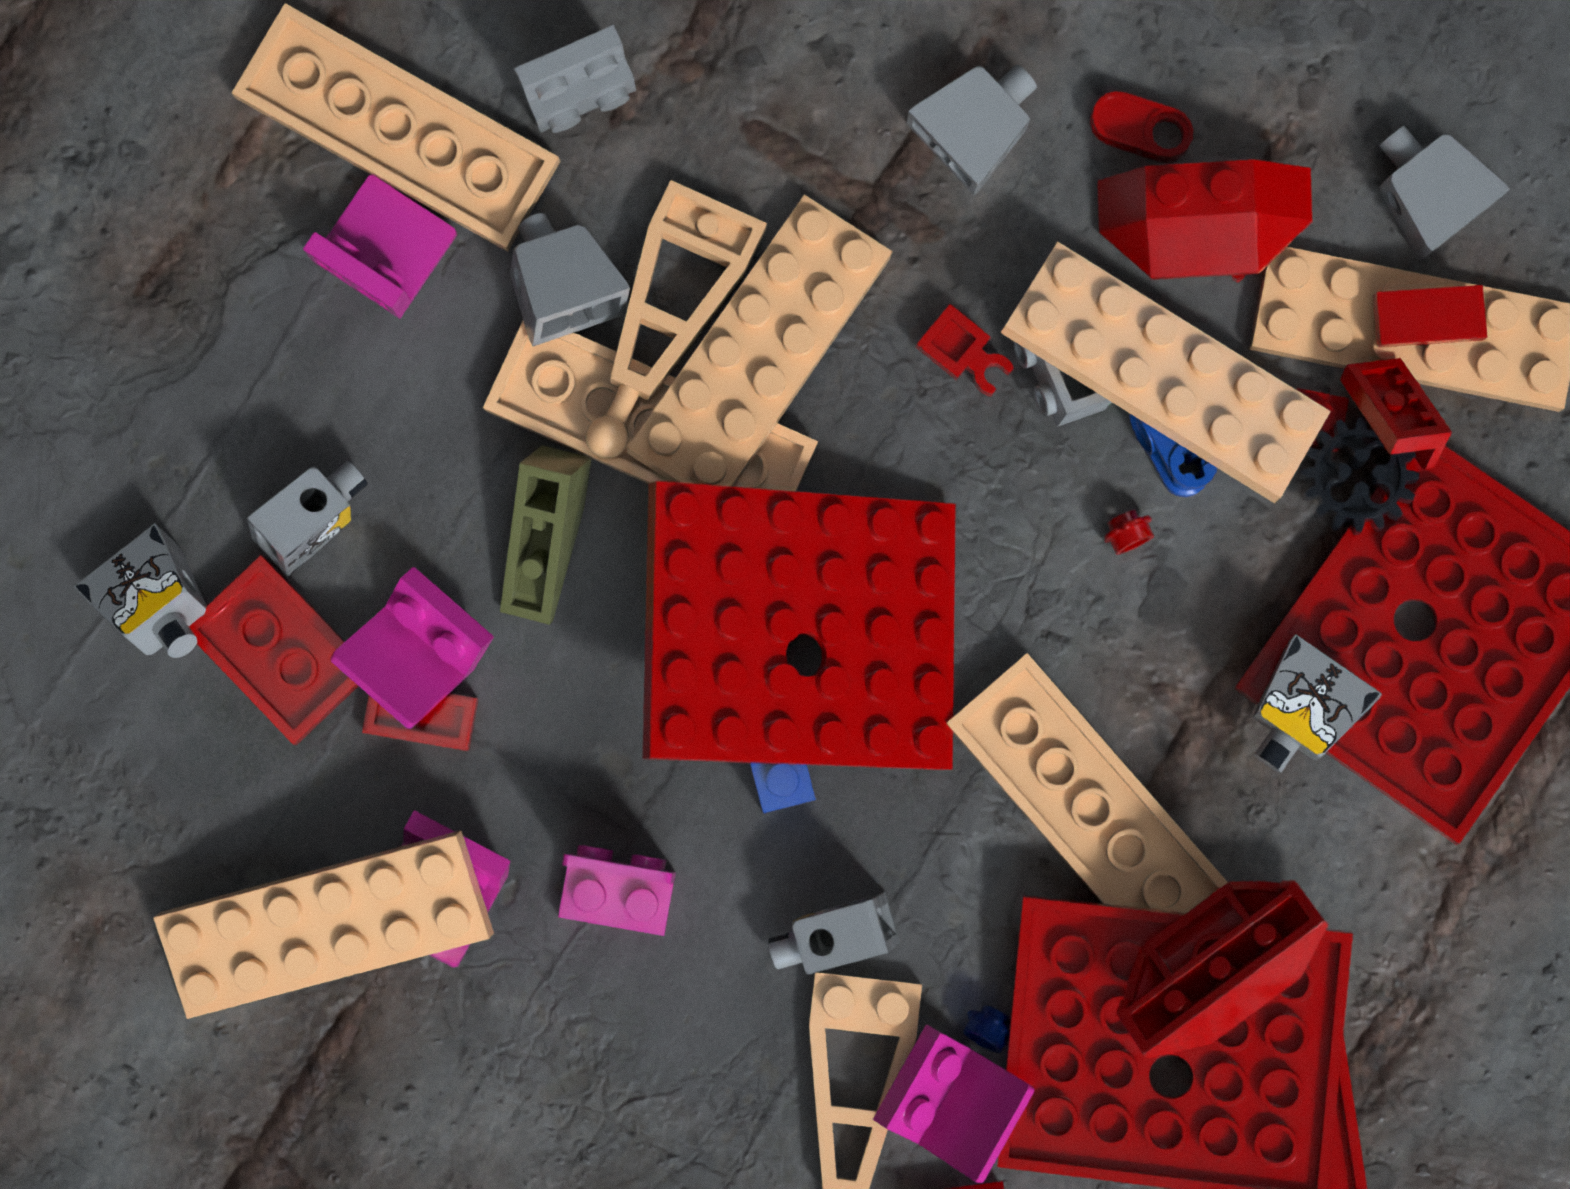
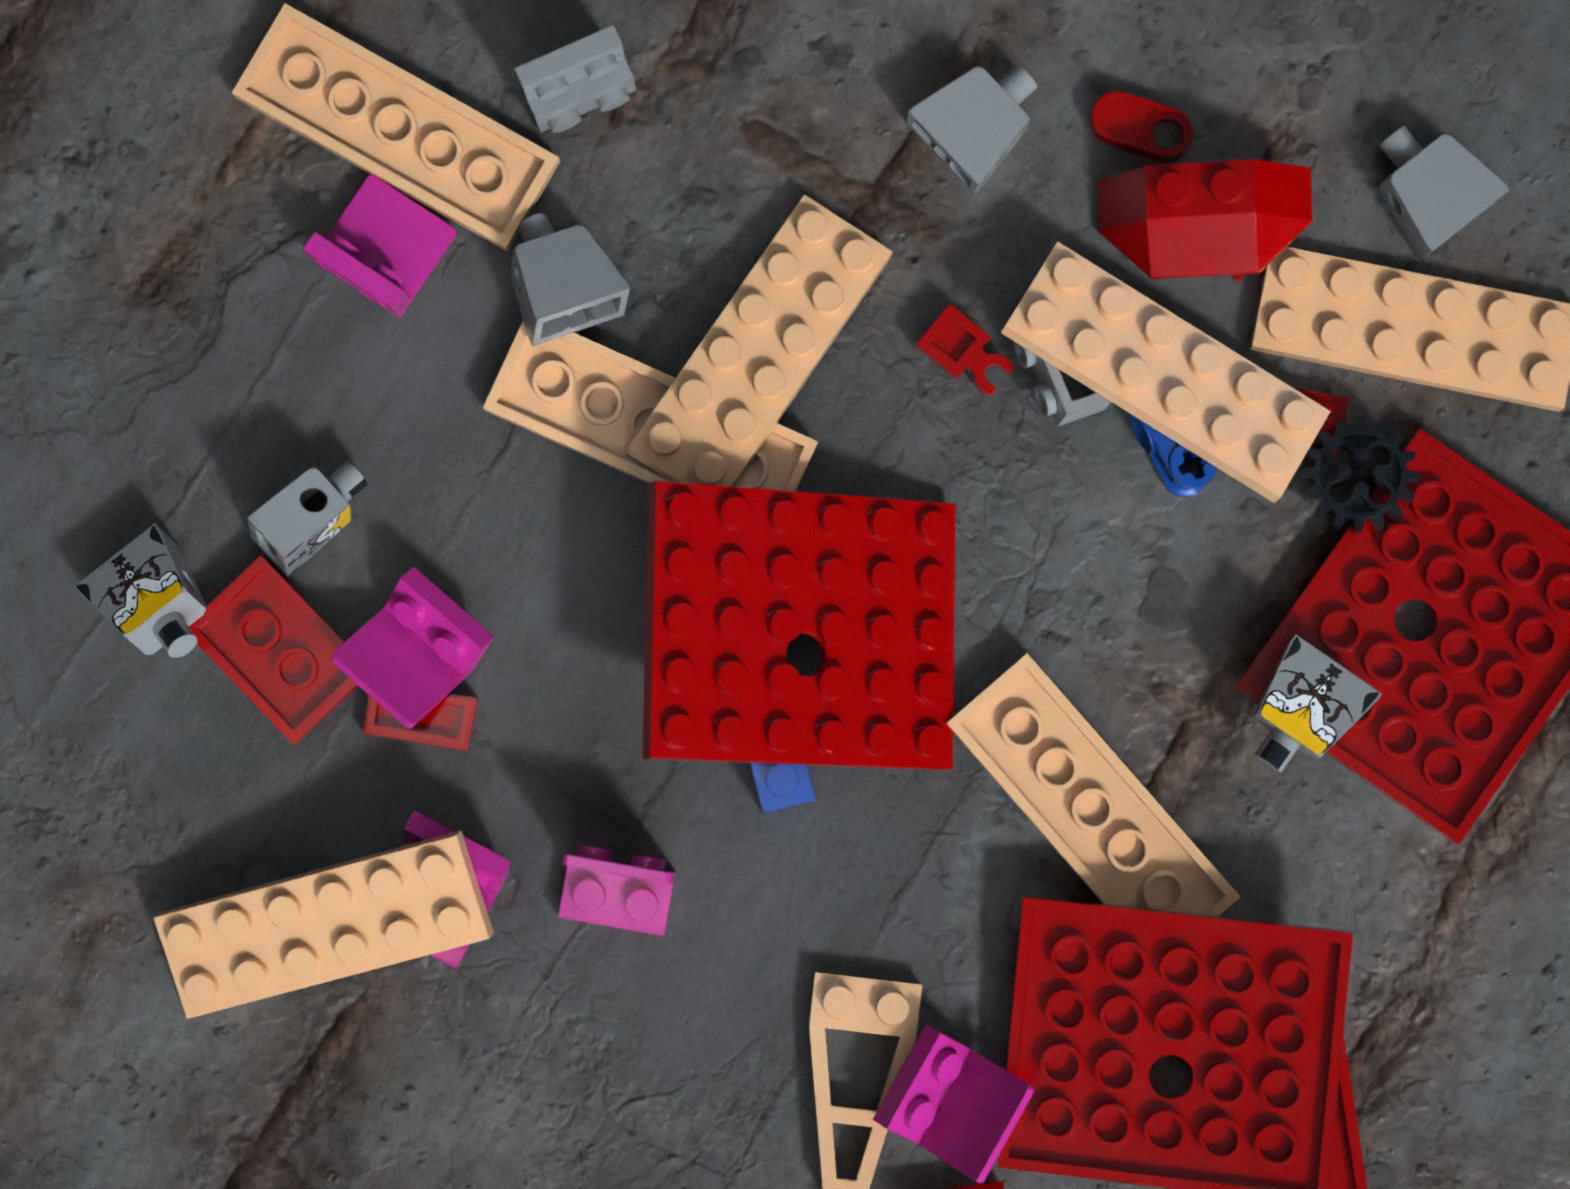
(543, 531): olive slope -> none
(706, 230): light nougat plate -> none
(858, 929): light grey torso -> none
(988, 1028): clear blue plate -> none
(1128, 532): red plate -> none
(1219, 964): red wedge -> none
(1397, 409): red bracket -> none
(1430, 316): red tile -> none

